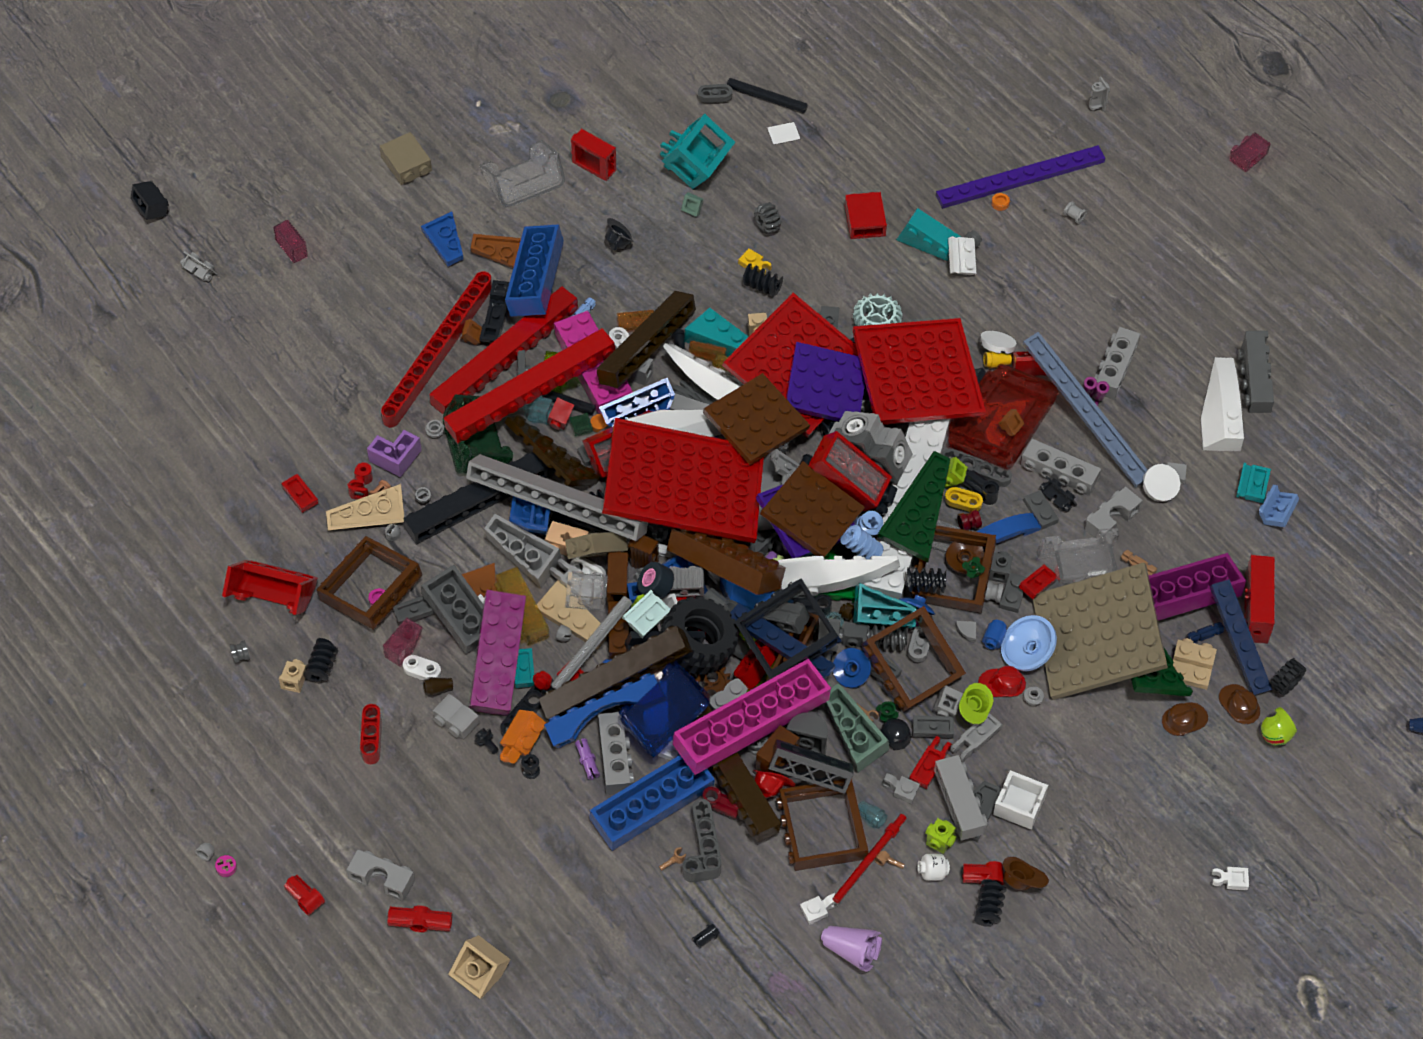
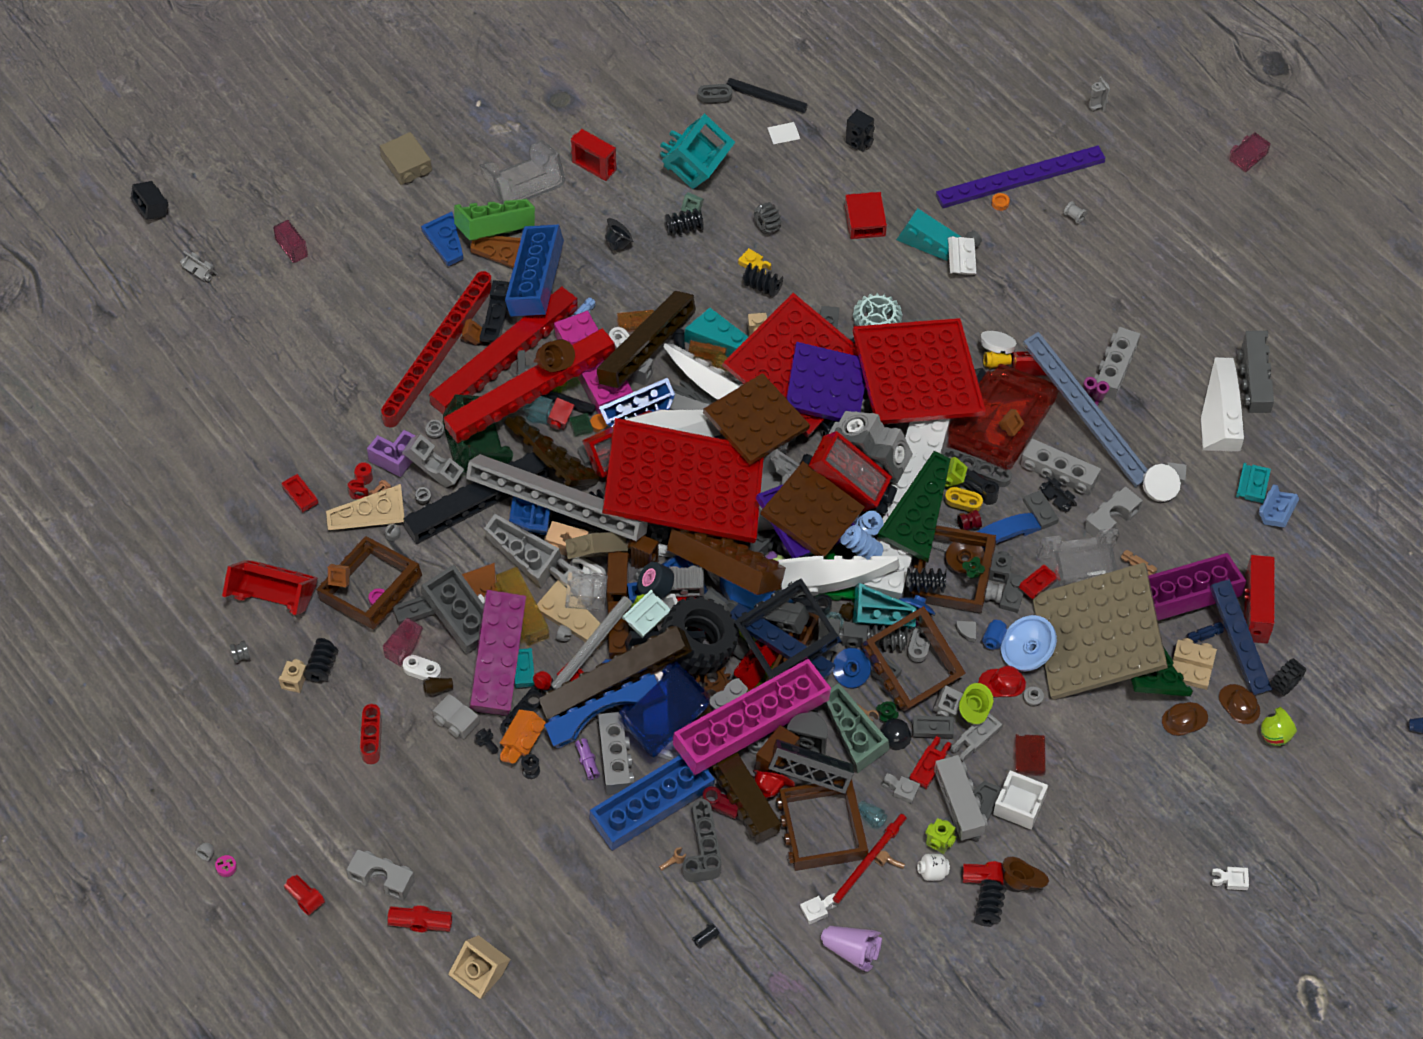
(338, 575): none -> dark orange tile
(422, 454): none -> light grey arch
(493, 218): none -> bright green wedge
(555, 355): none -> reddish brown piece
(682, 221): none -> black piece
(860, 130): none -> black brick
(1030, 754): none -> clear red plate

